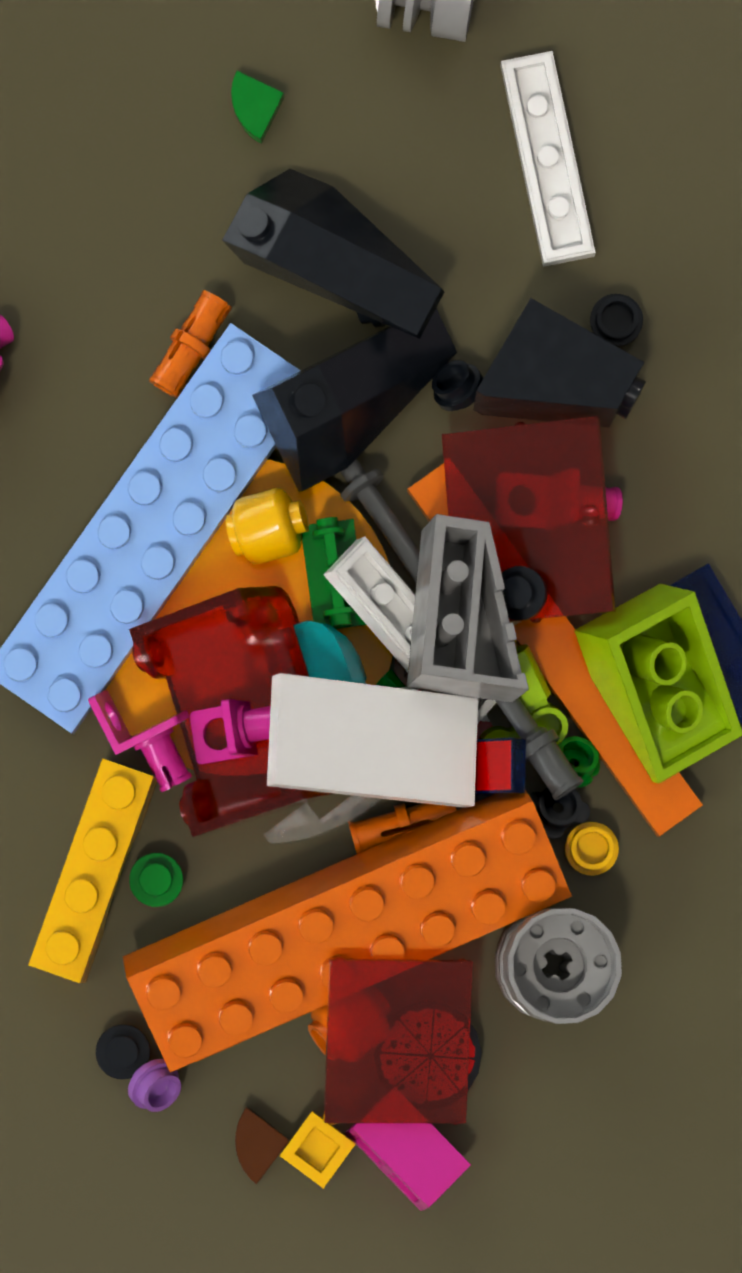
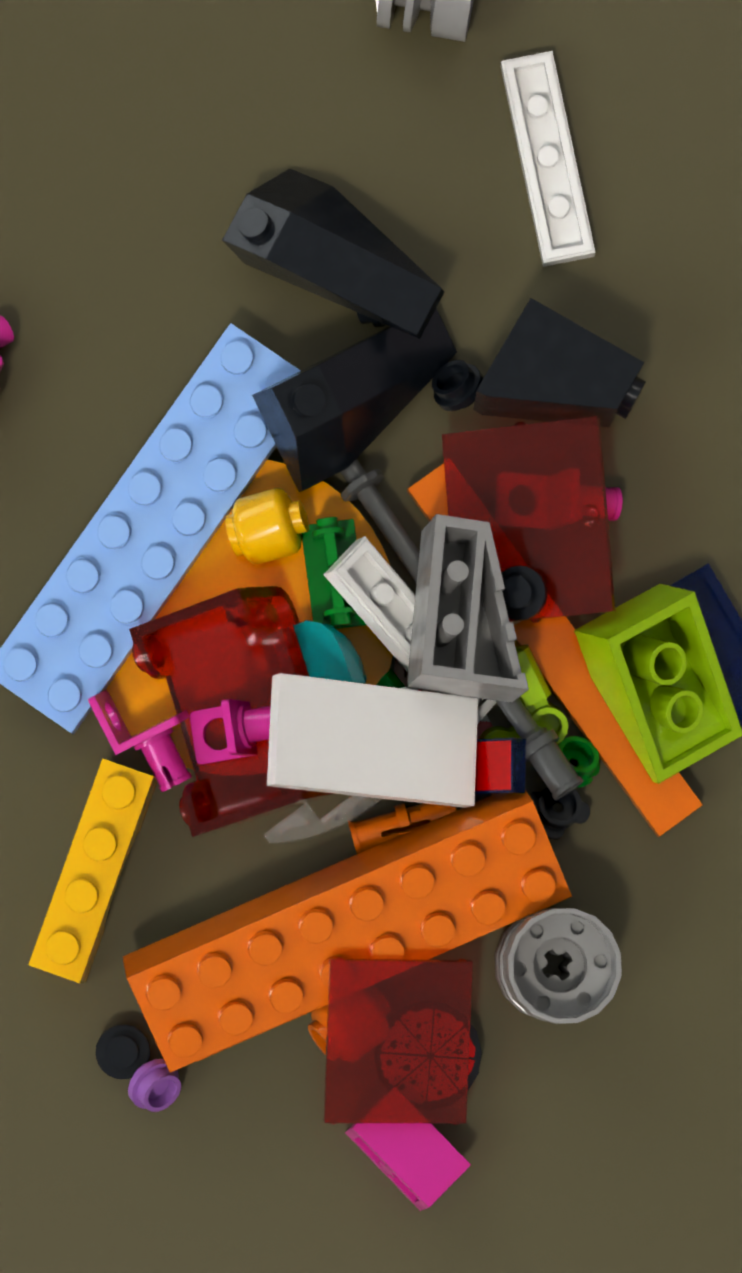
(156, 880): green plate -> none
(190, 344): orange pin -> none
(255, 105): green tile -> none
(257, 1144): reddish brown tile -> none
(317, 1149): yellow plate -> none
(591, 848): yellow plate -> none
(616, 319): black plate -> none

